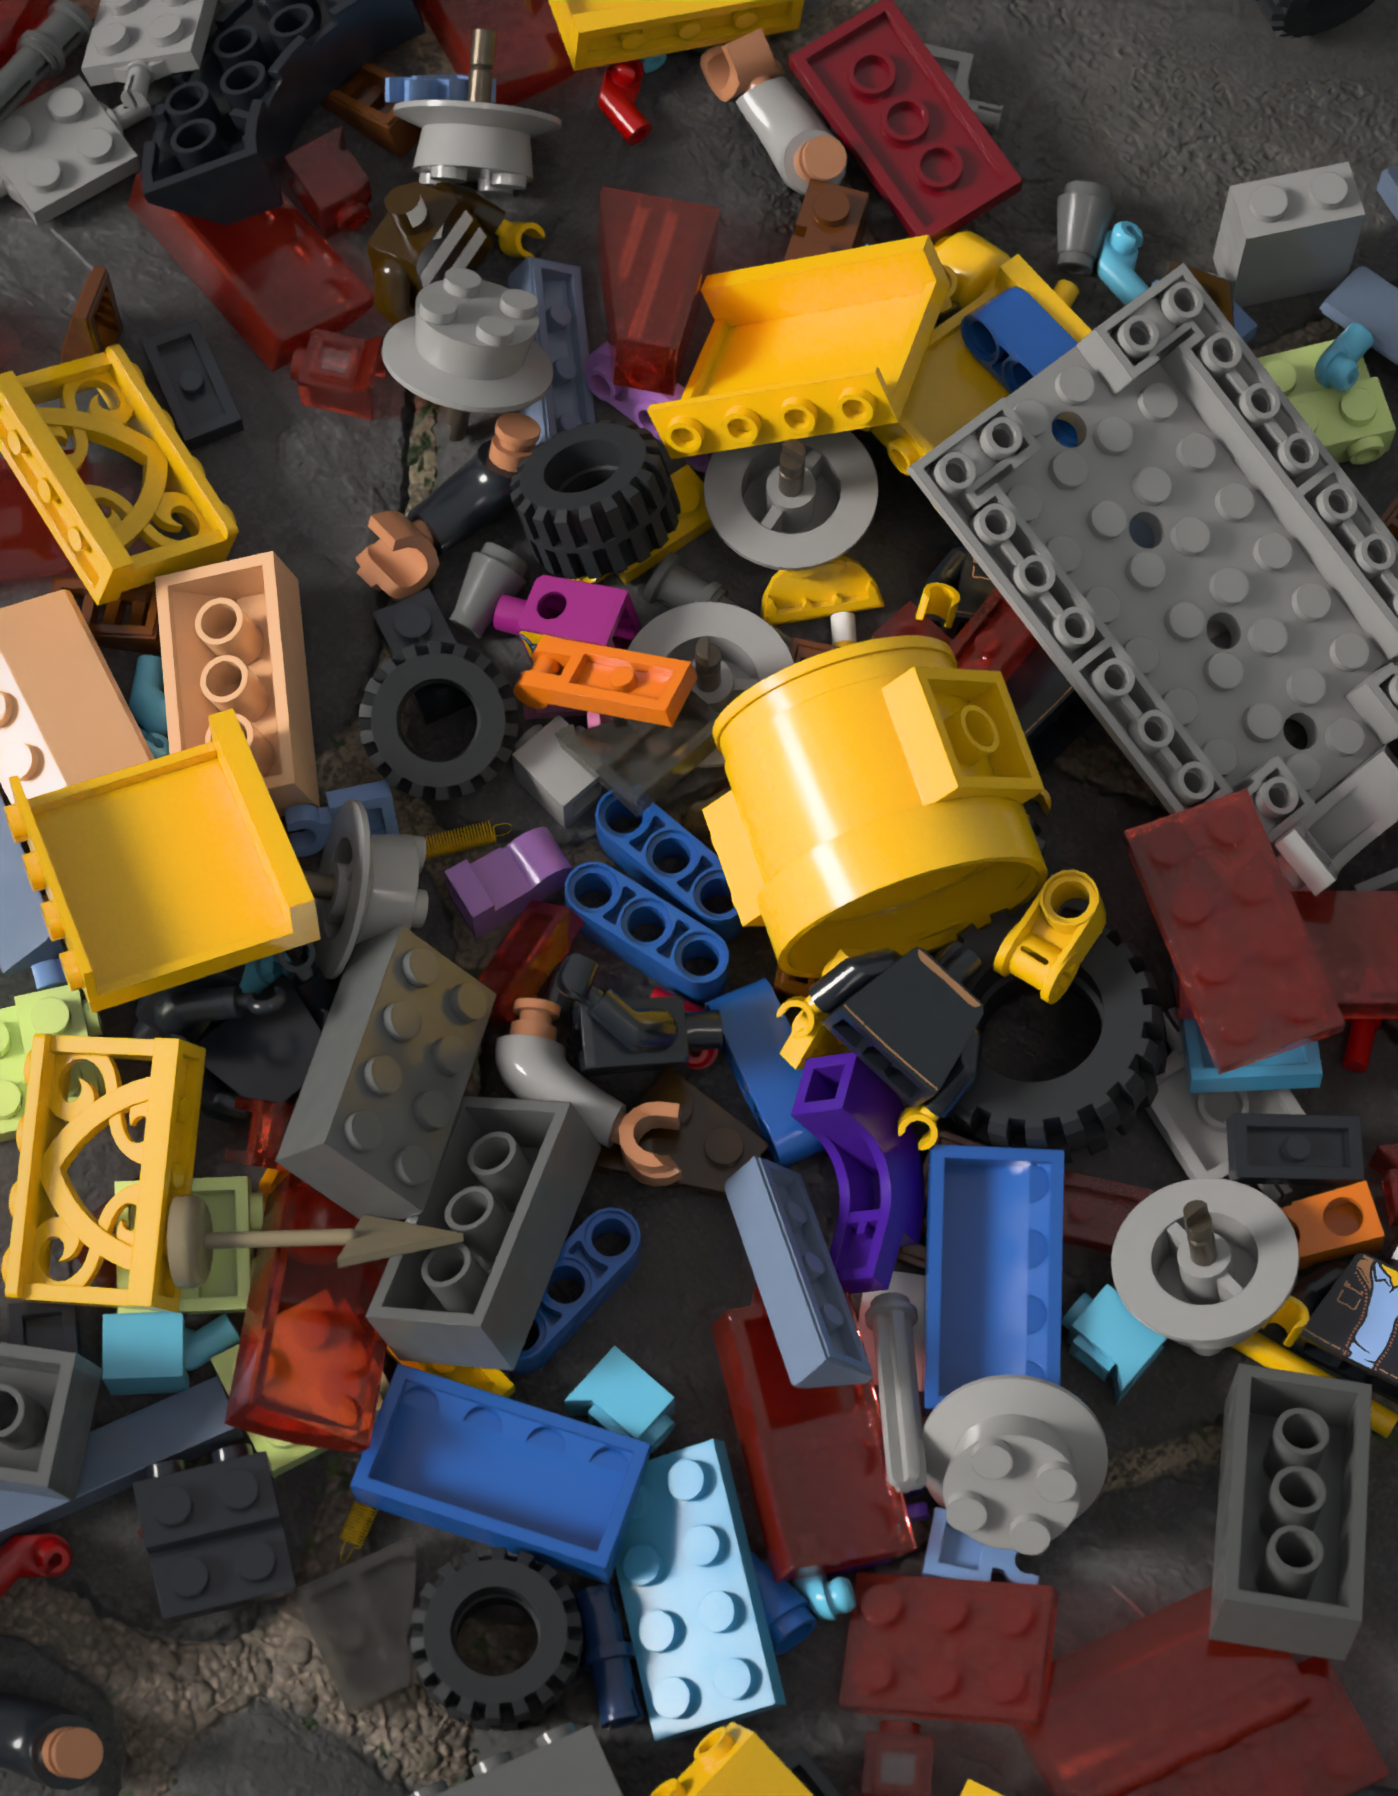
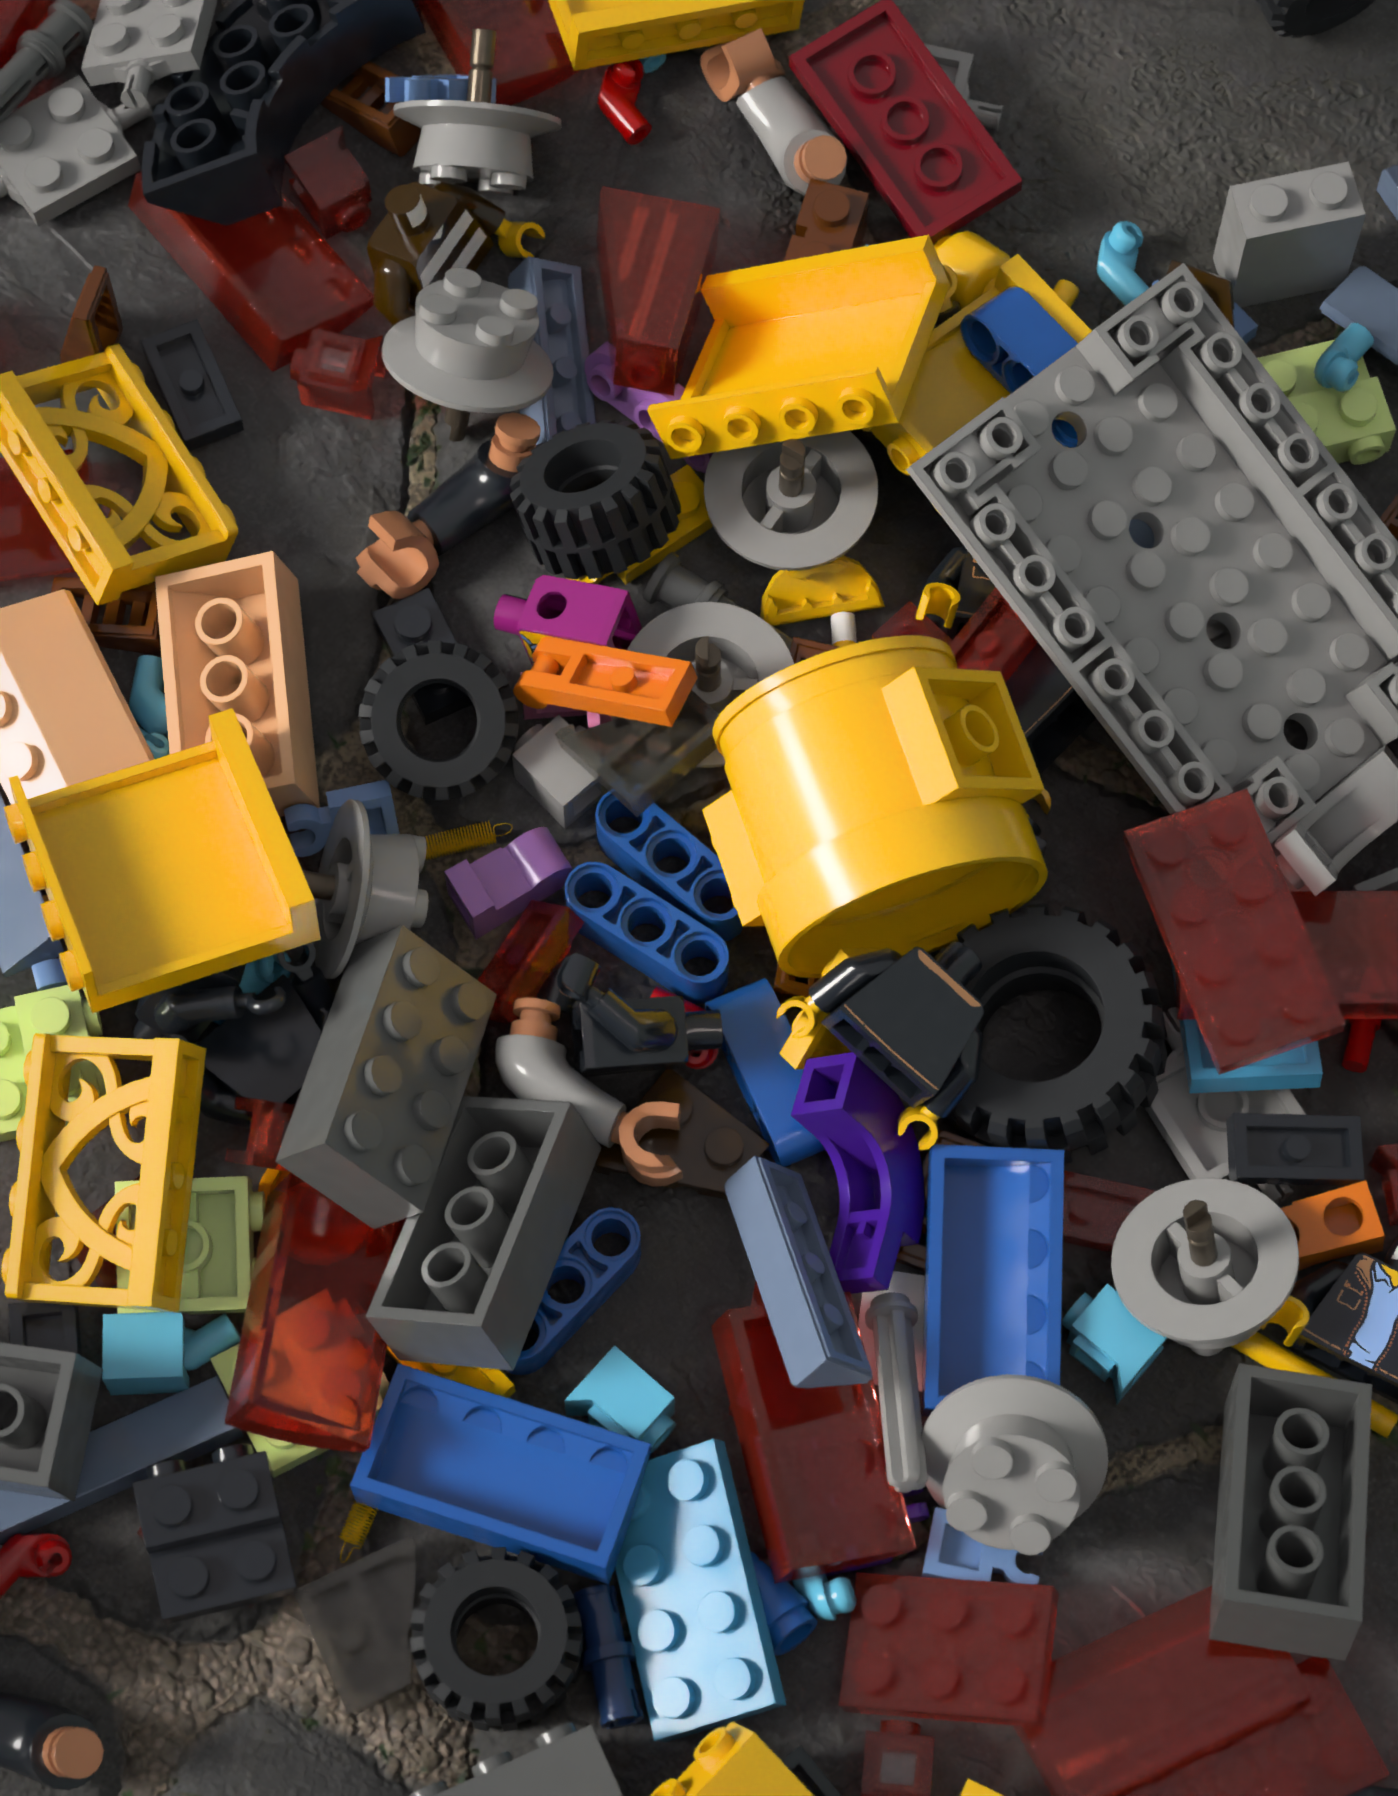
(374, 1238): dark tan piece -> none
(486, 580): dark grey cone -> none
(1050, 948): yellow piece -> none
(1082, 225): dark grey cone -> none

